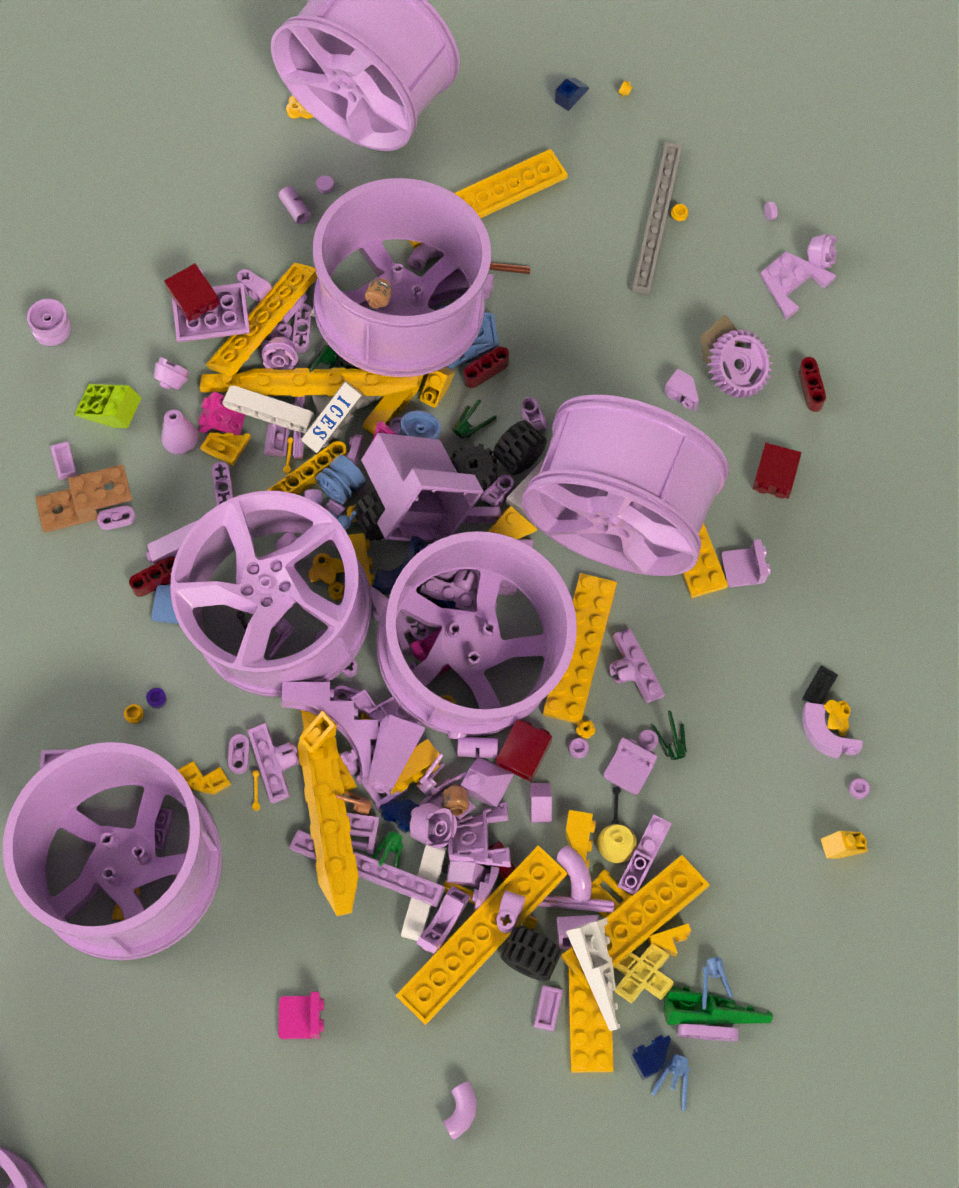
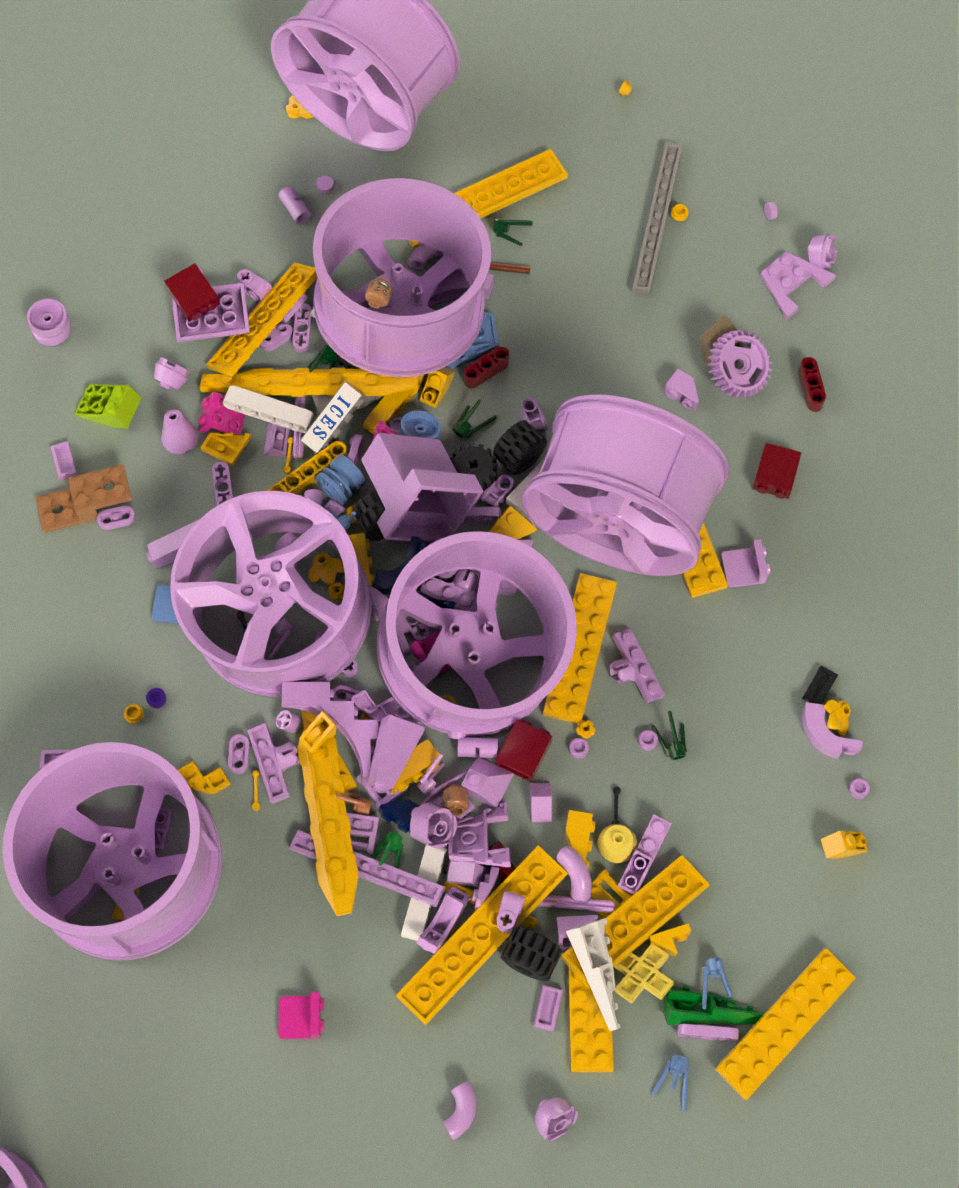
(146, 577): dark red beam -> none
(280, 354): lavender cone -> none
(288, 721): none -> lavender wheel
(350, 761): lavender plate -> none
(502, 226): none -> dark green plant
(554, 1116): none -> lavender cylinder
(570, 92): clear blue slope -> none
(630, 766): lavender bracket -> none
(651, 1059): clear blue slope -> none
(785, 1023): none -> yellow plate

